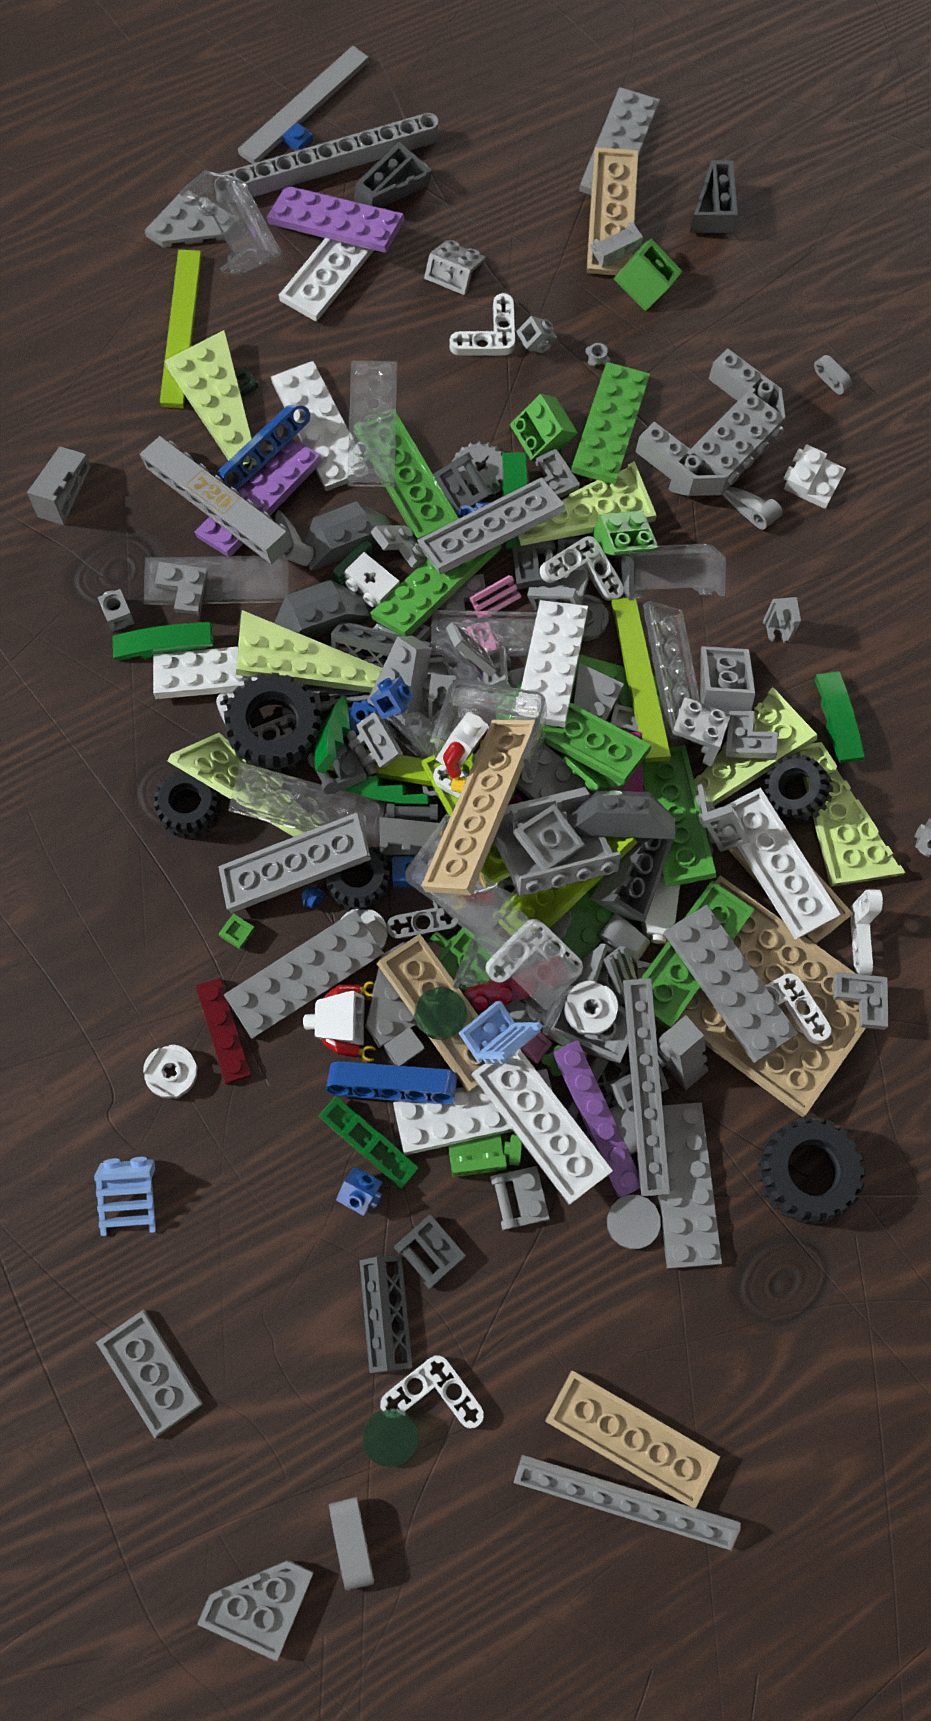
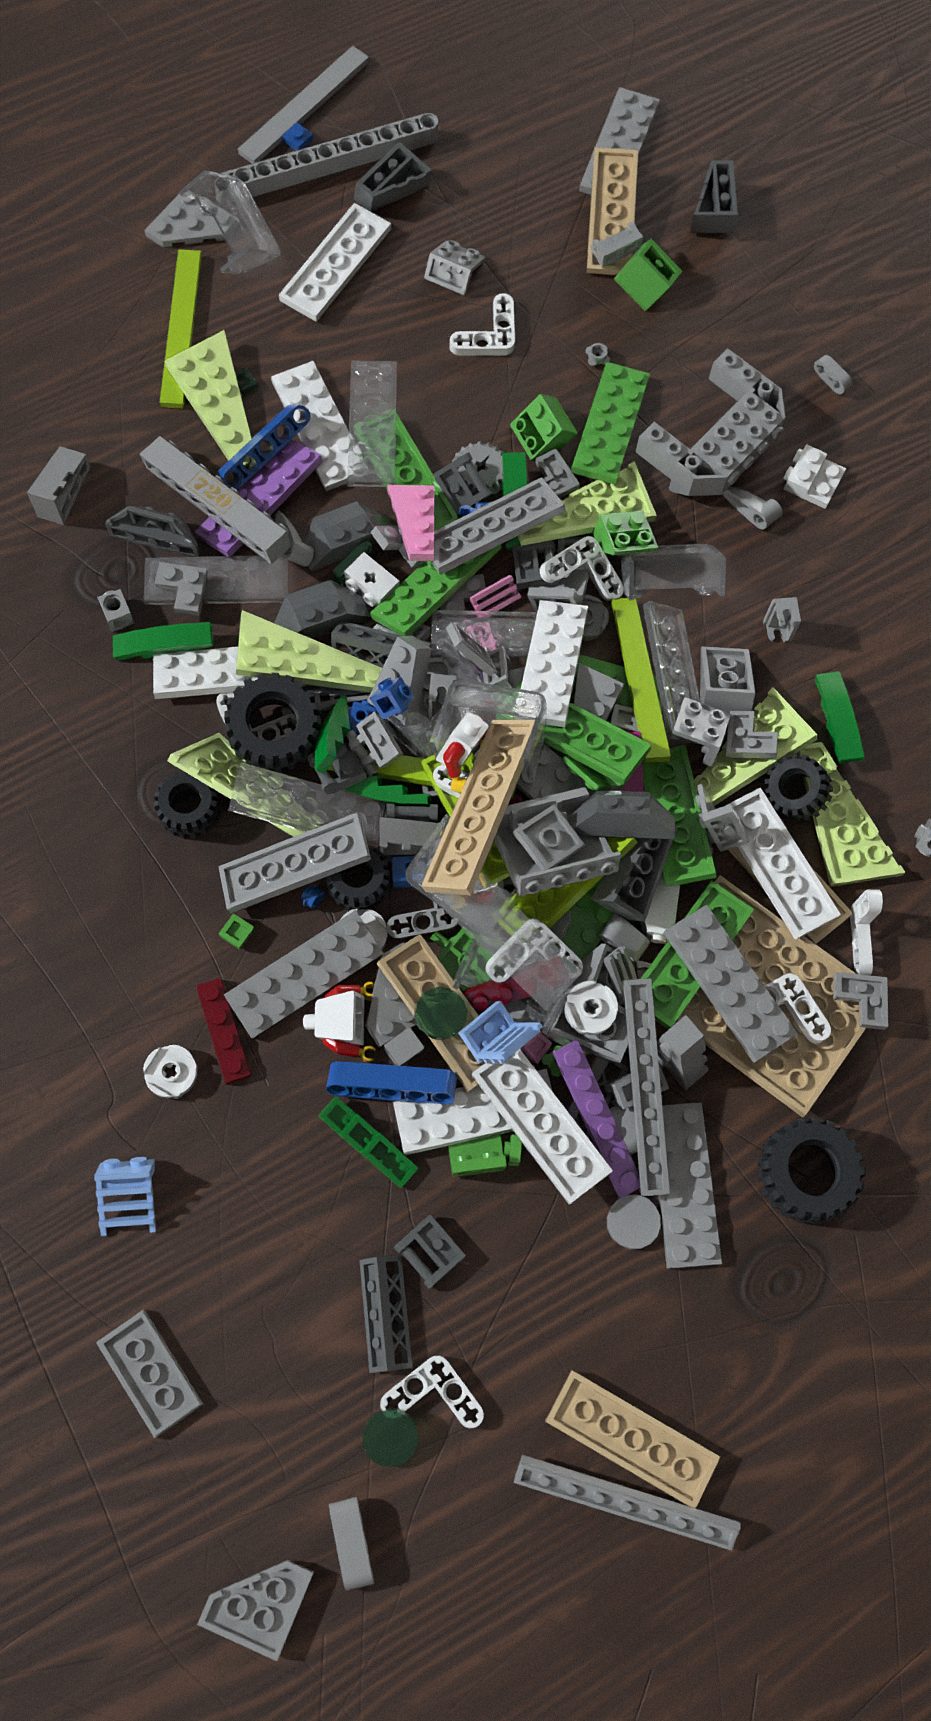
(153, 529): none -> dark grey wedge
(335, 219): medium lavender plate -> none
(360, 1191): blue brick -> none
(415, 518): none -> bright pink wing
(528, 1196): light grey plate -> none
(537, 334): light grey brick -> none

